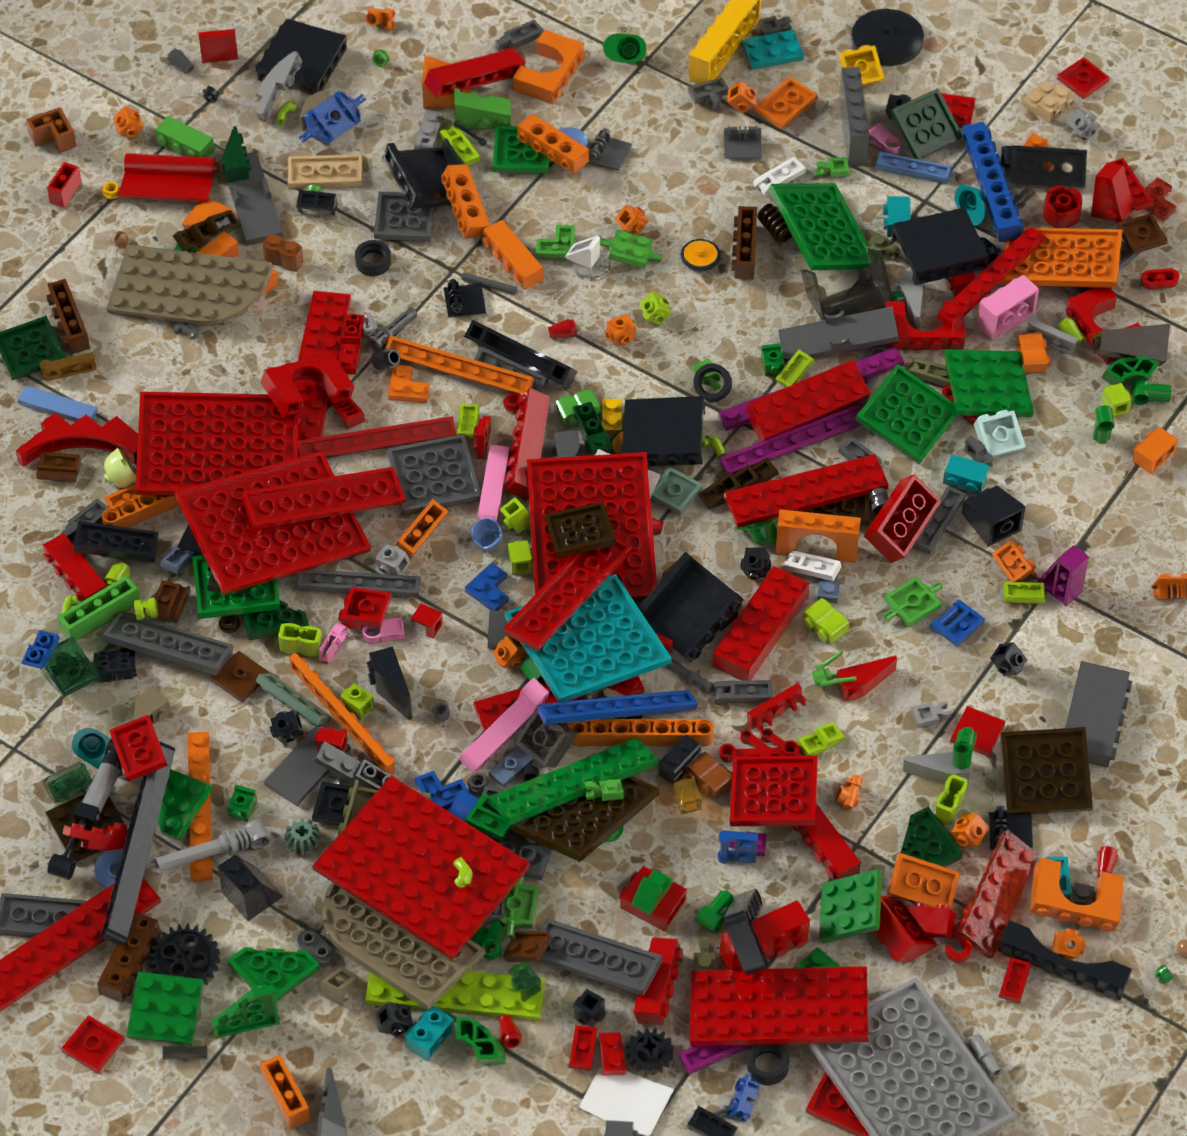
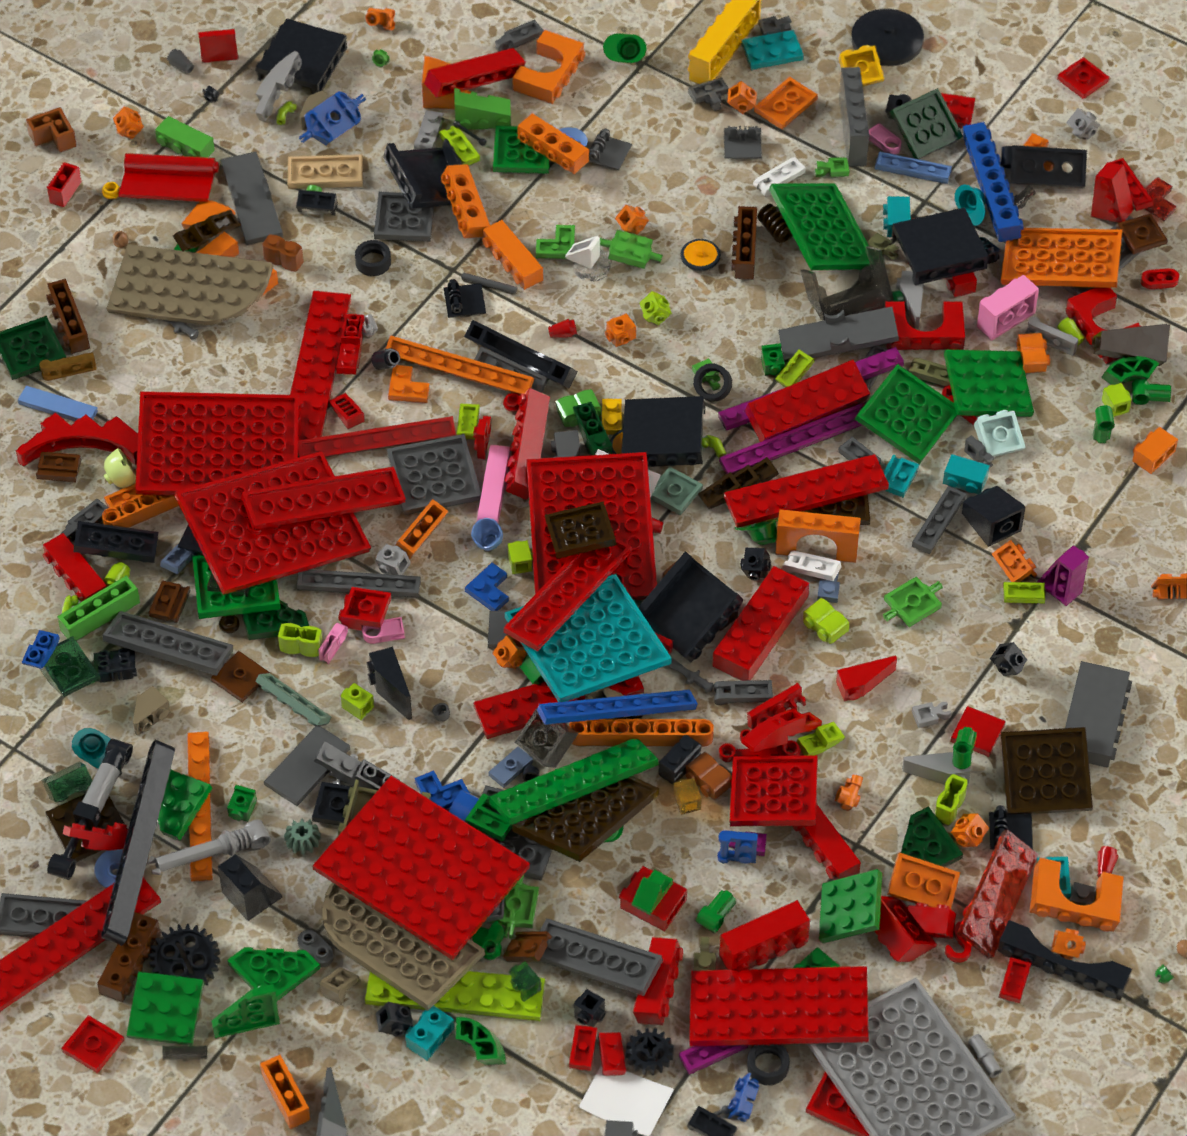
(138, 748): red plate -> none
(150, 607): lime wheel -> none
(233, 158): dark green slope -> none
(286, 726): black brick -> none
(321, 369): red arch -> none
(331, 736): red brick -> none
(338, 709): orange plate -> none
(382, 337): dark grey pin -> none
(430, 618): red panel -> none
(465, 873): lime arm -> none
(477, 778): dark grey plate -> none
(505, 726): bright pink beam -> none
(509, 1033): red cone -> none
(515, 516): lime brick -> none
(607, 790): bright green plate -> none
(739, 924): black beam -> none
(777, 728): none -> red slope
(823, 677): bright green plant -> none
(877, 498): dark grey wheel -> none
(900, 475): none -> teal plate
(902, 518): red brick -> none
(961, 627): blue plate -> none
(991, 277): red plate -> none
(1049, 101): tan plate -> none
(1062, 207): red brick -> none

